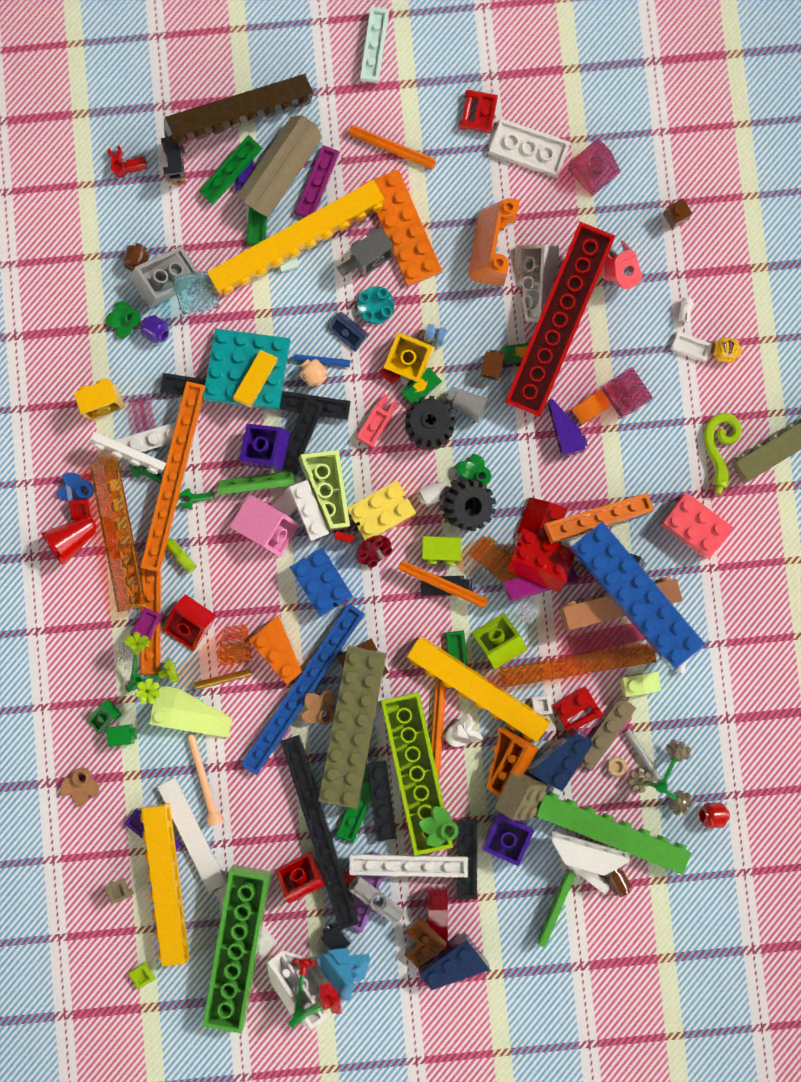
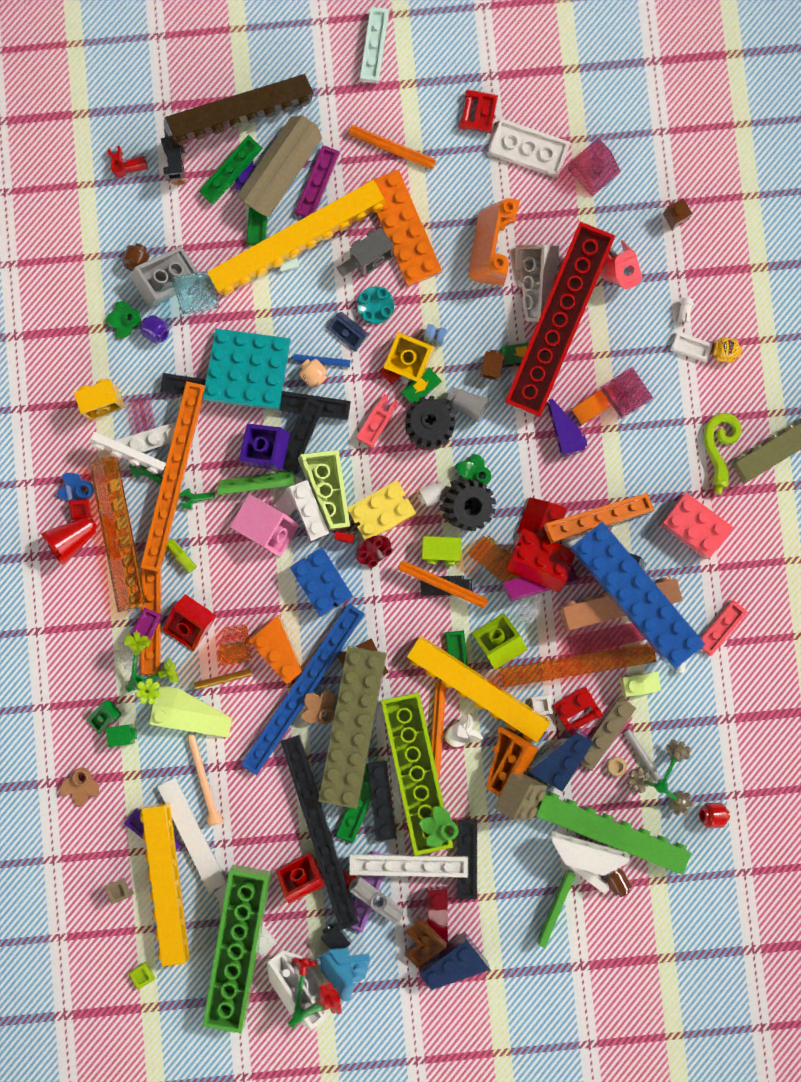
(255, 378): yellow tile -> none
(507, 839): dark purple brick -> none
(722, 627): none -> coral tile

